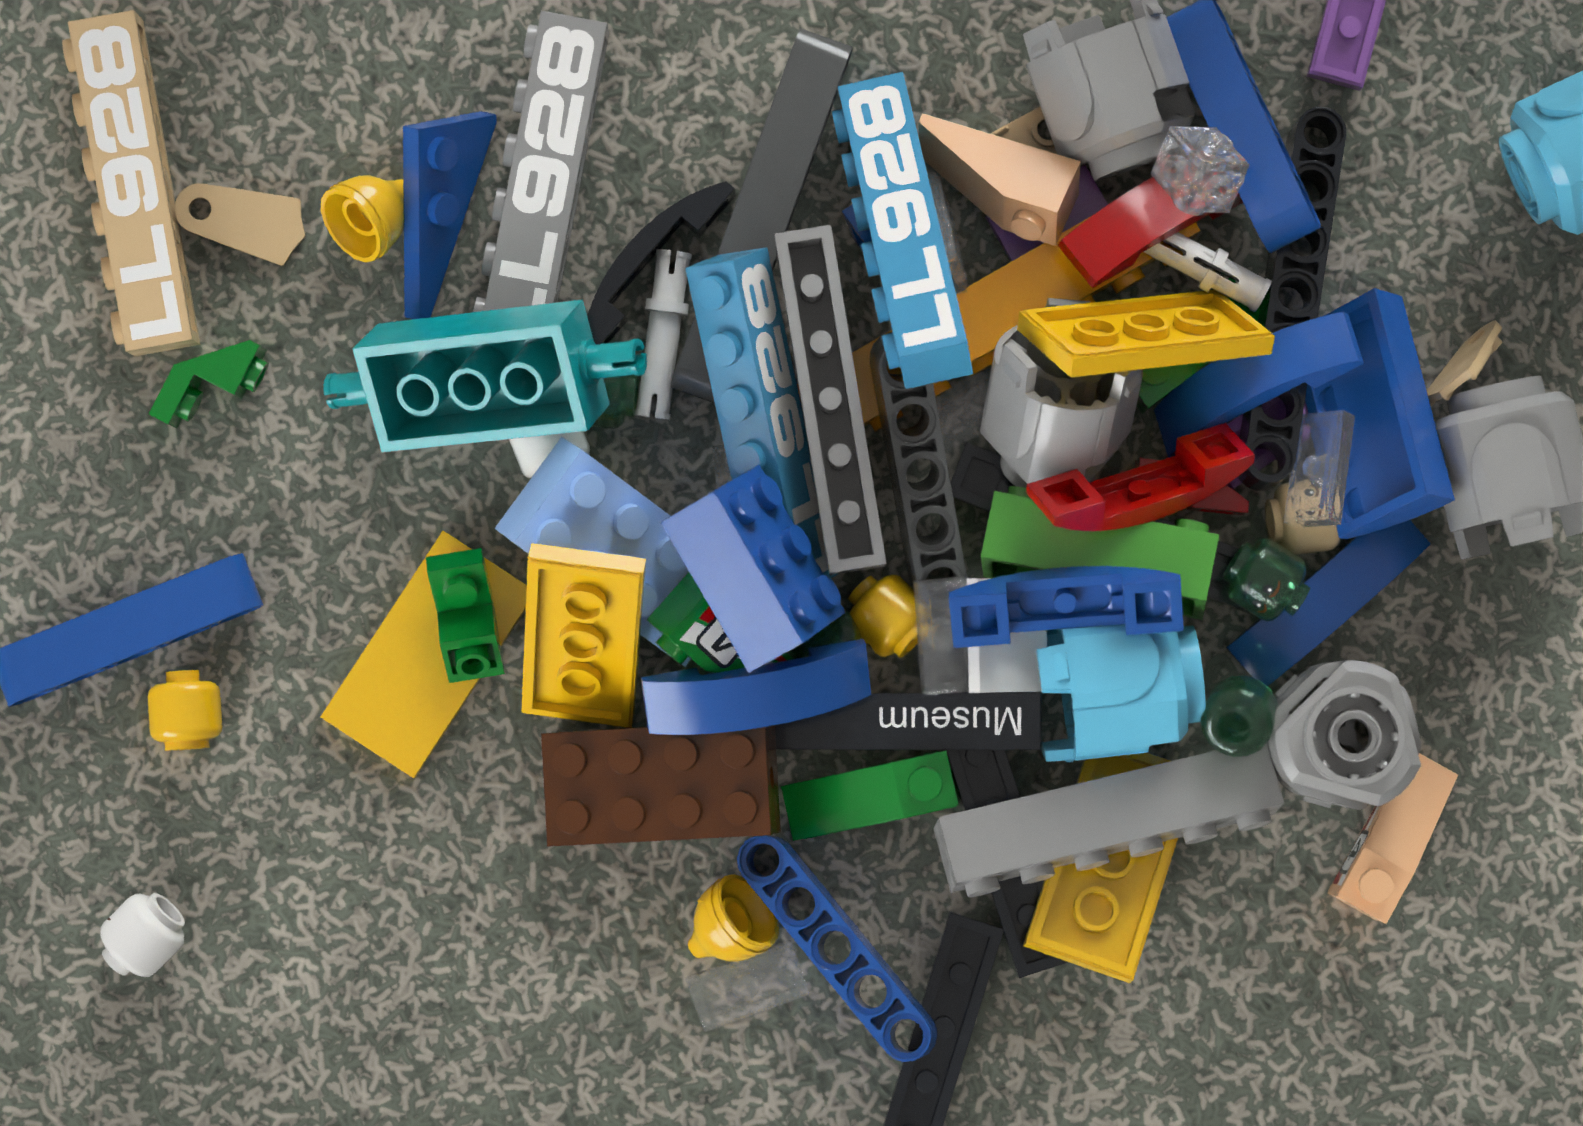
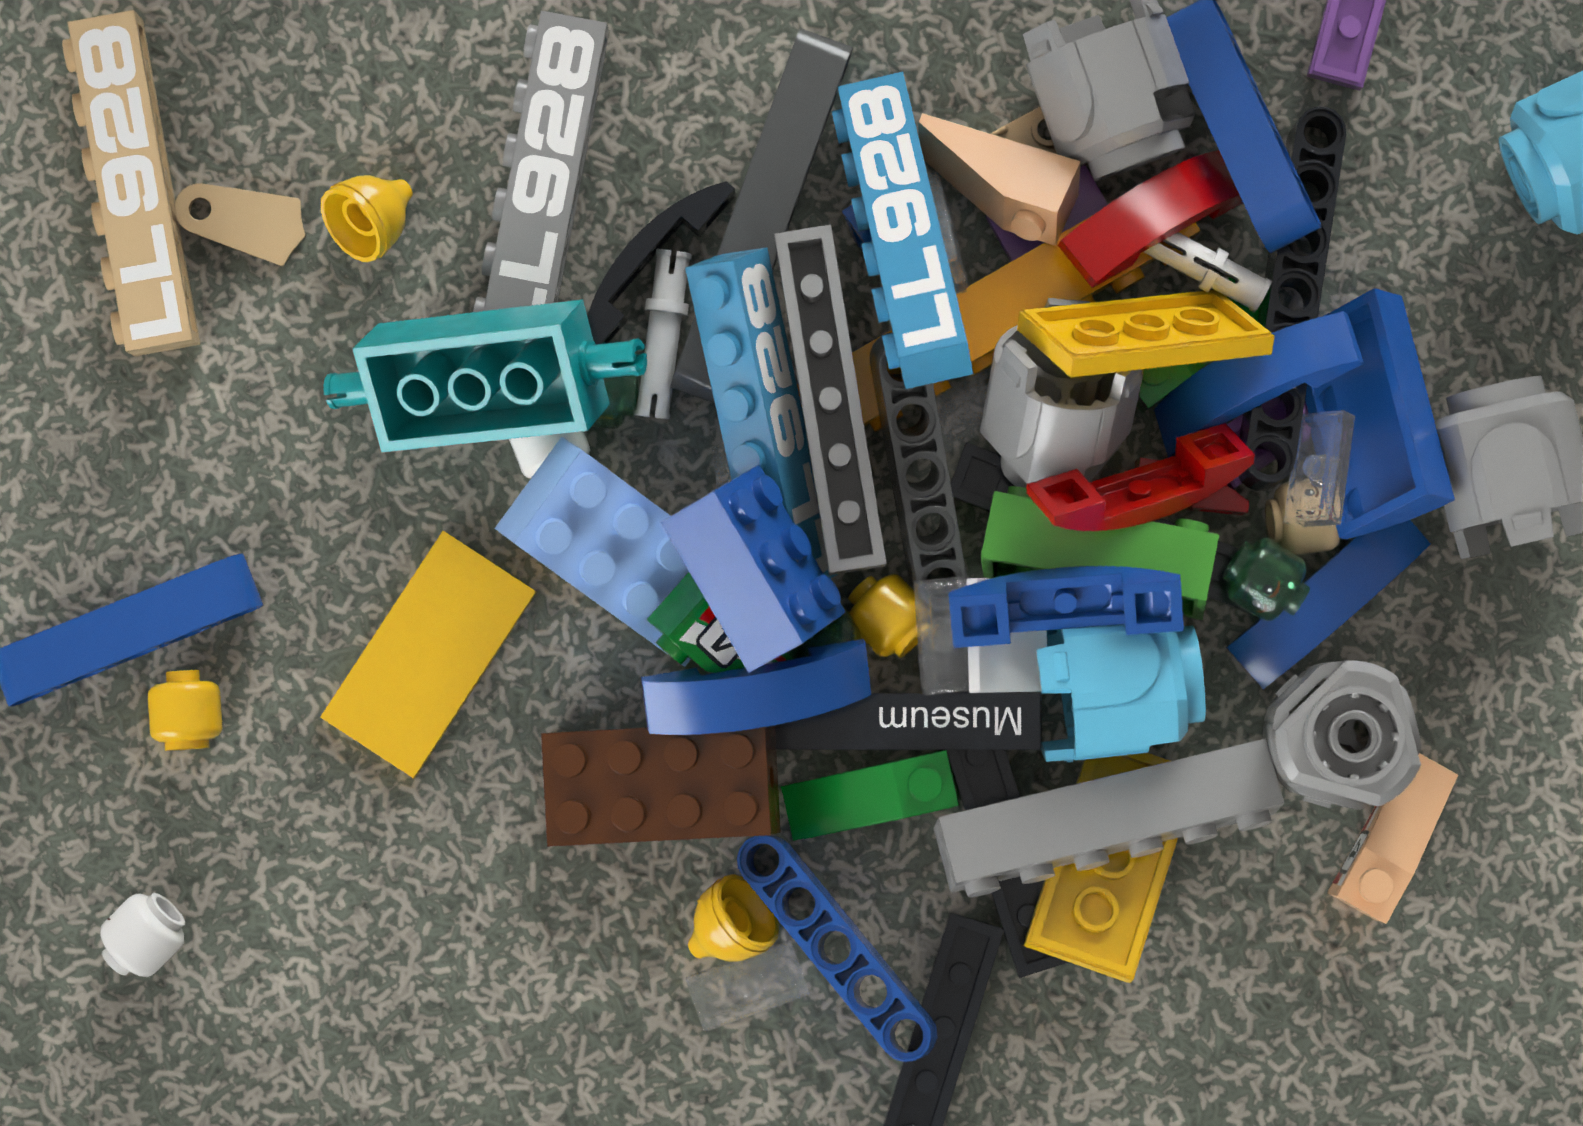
(229, 368): green slope -> none
(438, 183): blue wing -> none
(465, 615): green slope -> none
(582, 634): yellow tile -> none
(1200, 169): clear brick -> none
(1239, 716): clear green head -> none
(1466, 362): tan piece -> none

